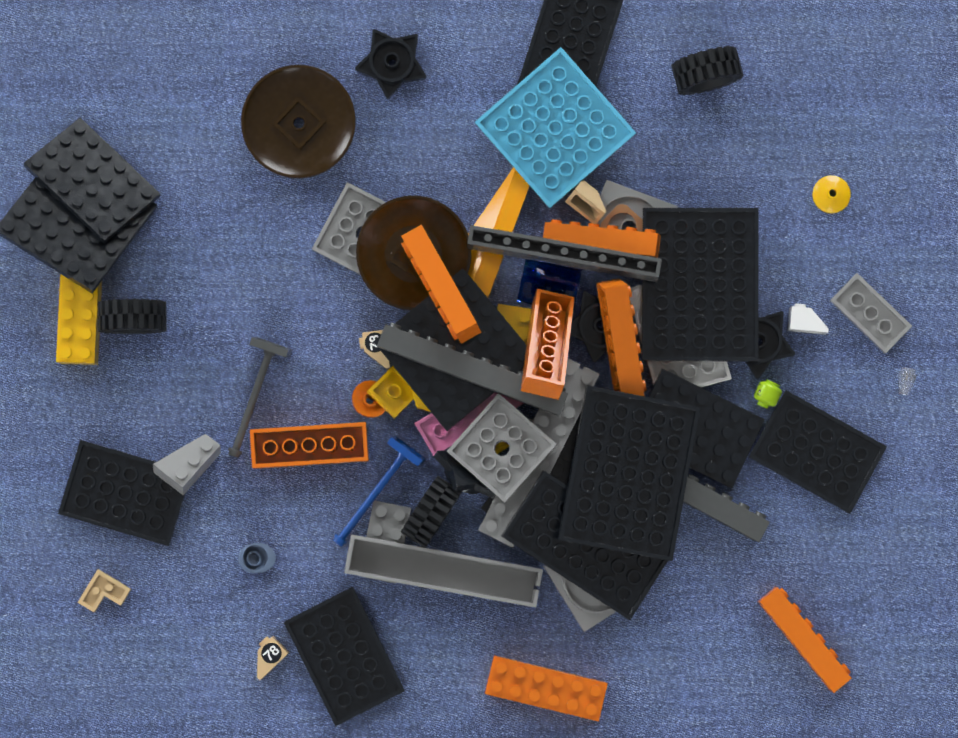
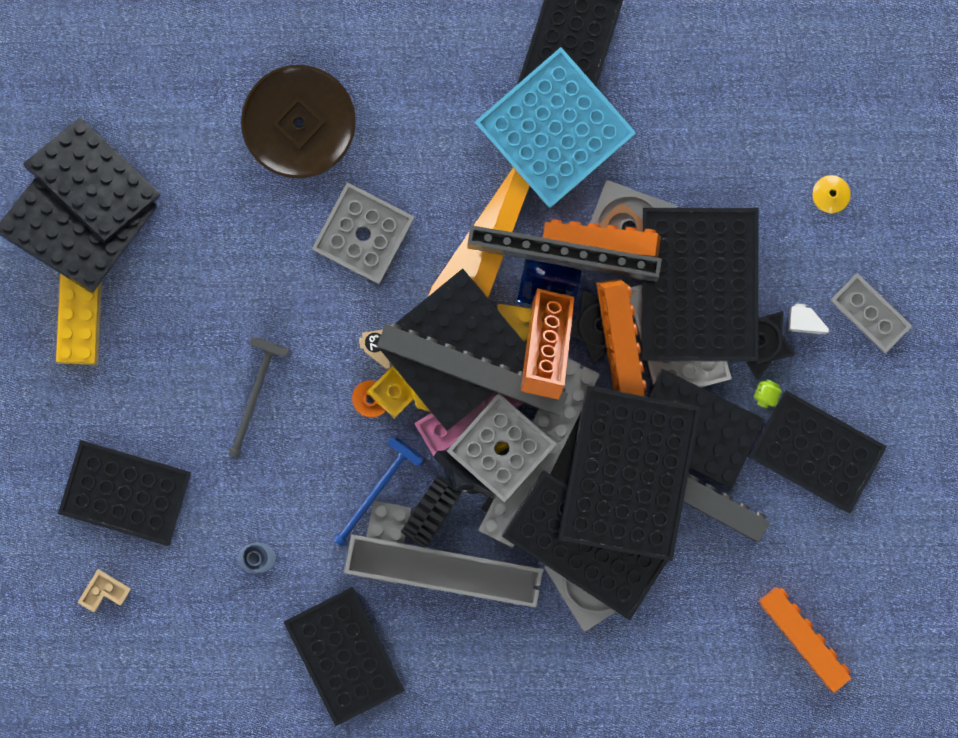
(132, 316): black tyre -> none
(188, 463): light grey wedge -> none
(269, 655): tan slope -> none
(309, 445): orange brick -> none
(383, 259): dark brown dish -> none
(384, 49): black plate -> none
(442, 287): orange brick -> none
(546, 688): orange brick -> none
(587, 202): tan slope -> none
(707, 70): black tyre -> none
(906, 380): clear cone -> none

